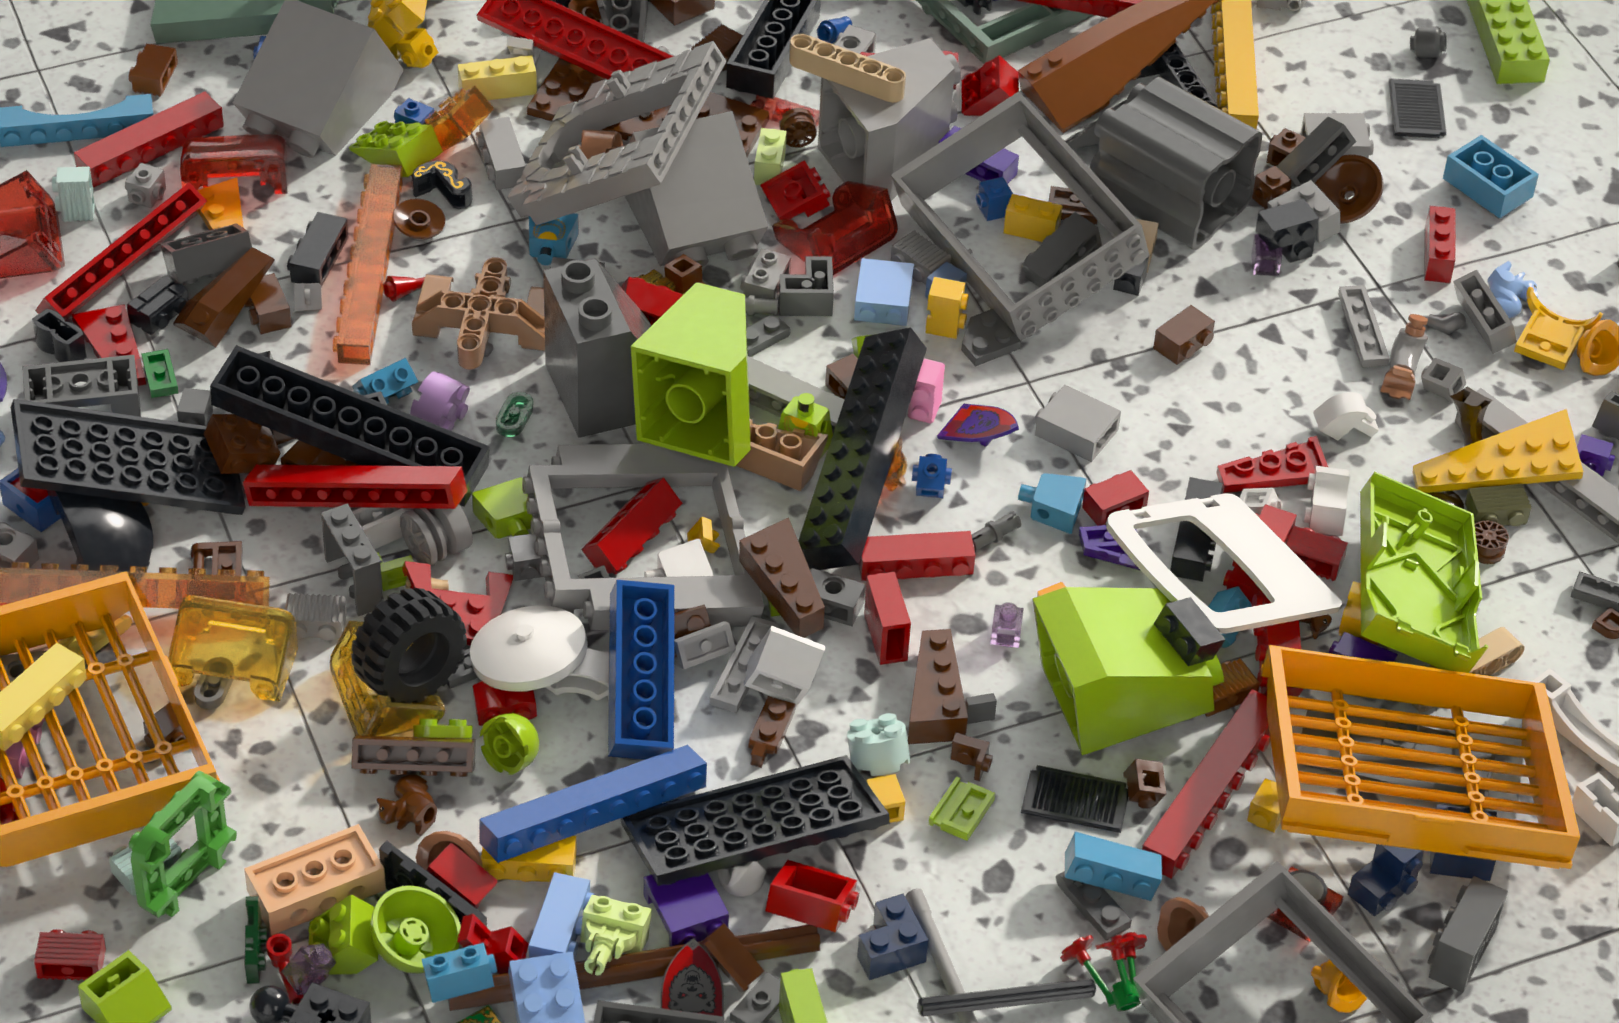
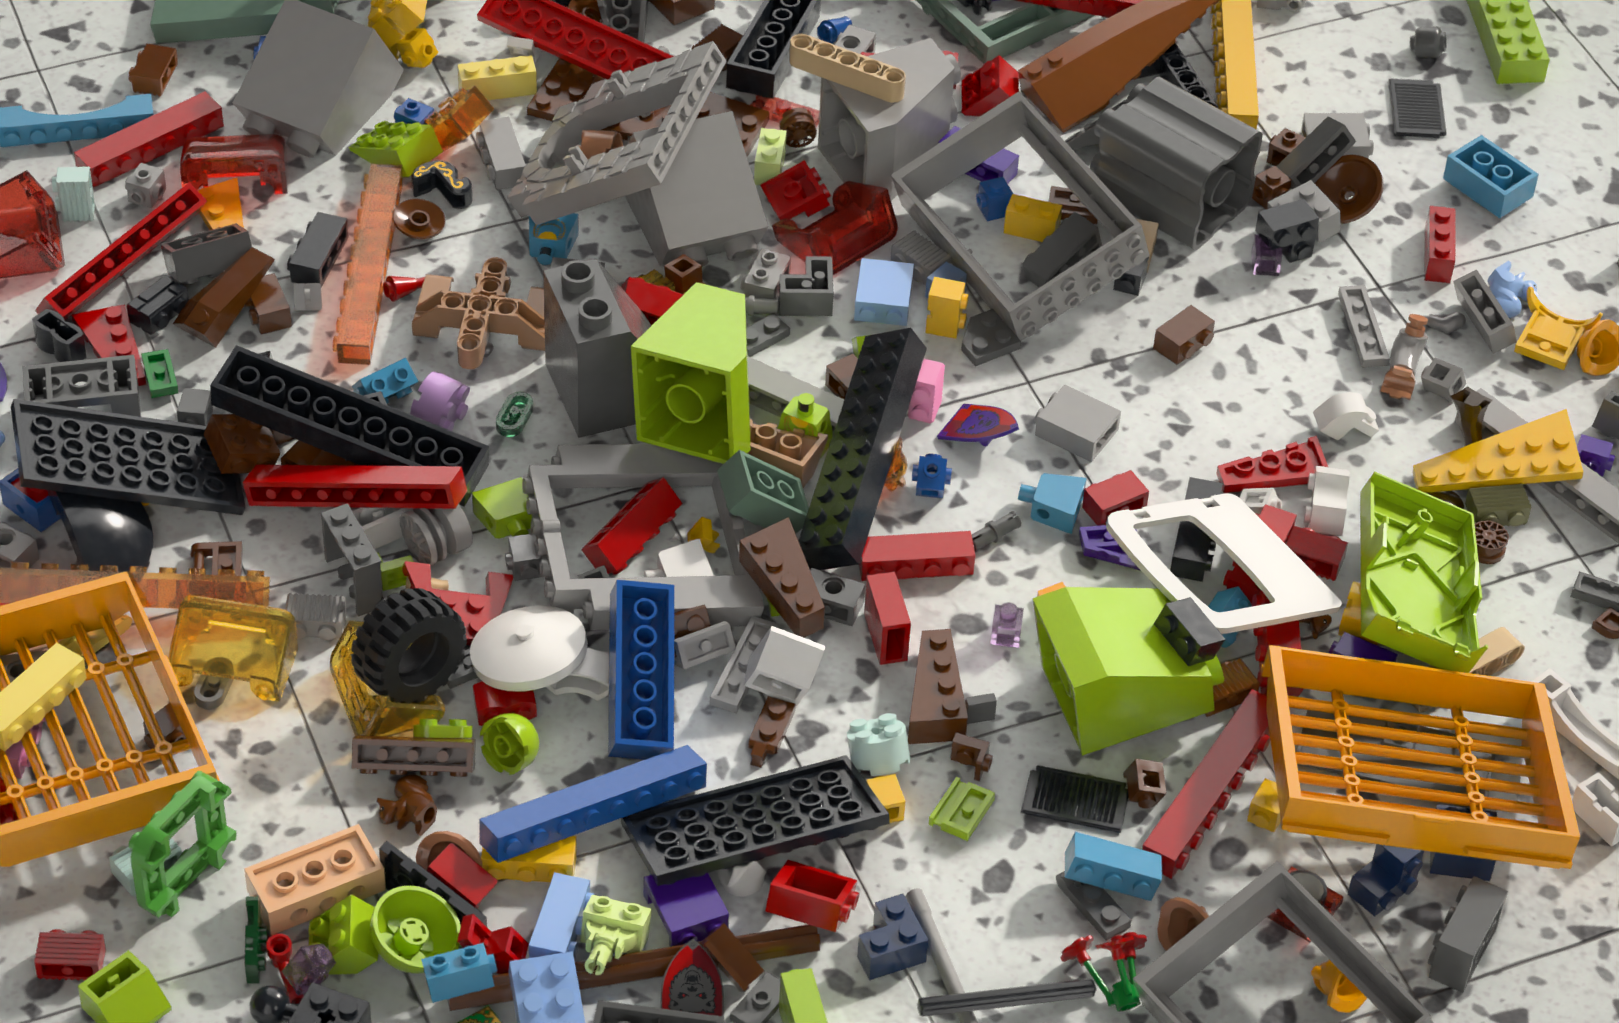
(762, 492): none -> sand green brick

